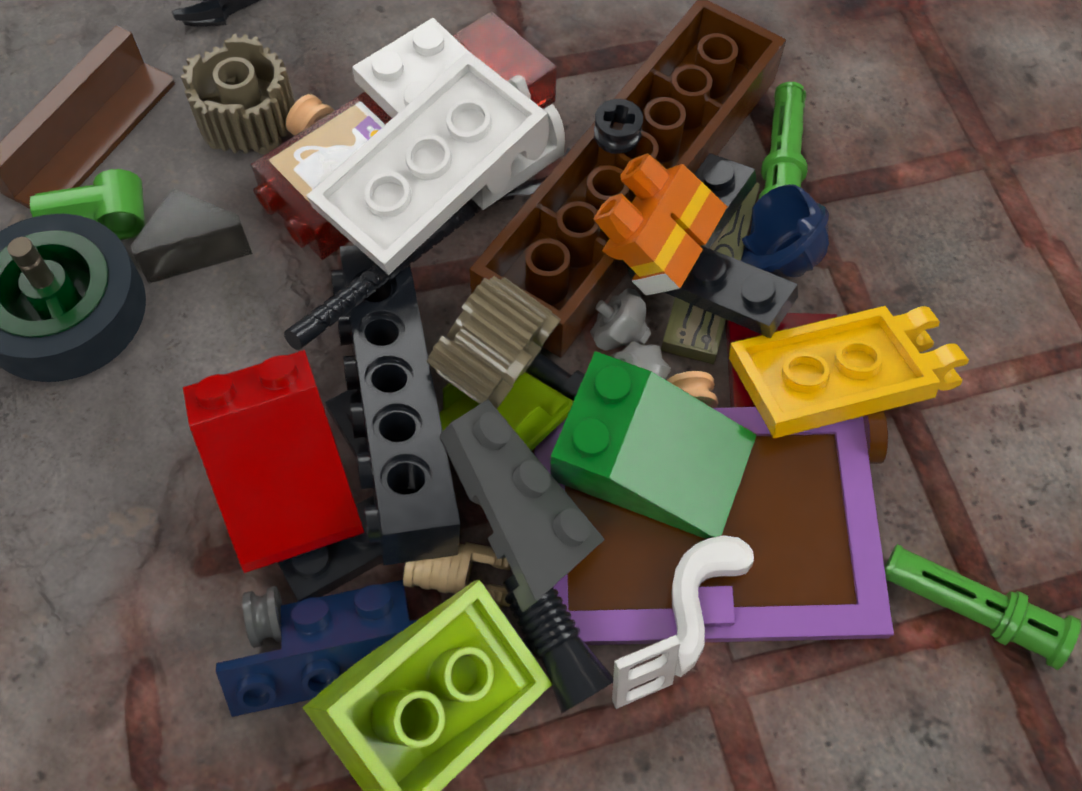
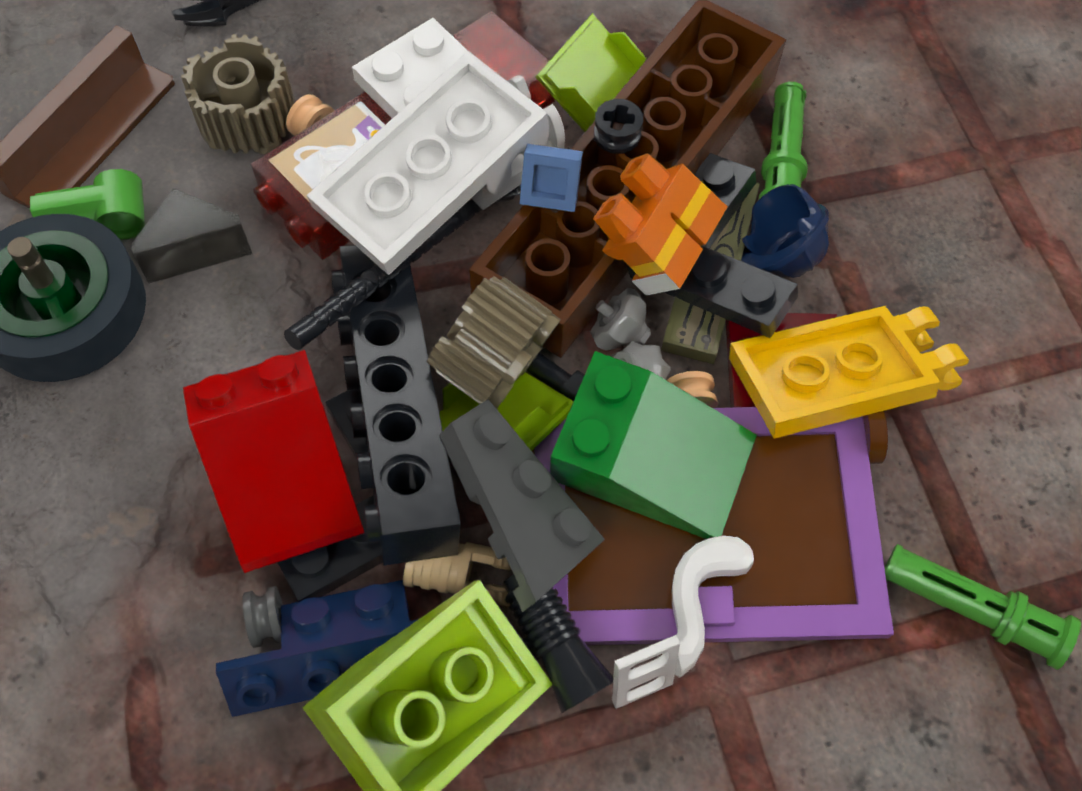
(550, 177): none -> medium blue plate
(590, 70): none -> lime piece

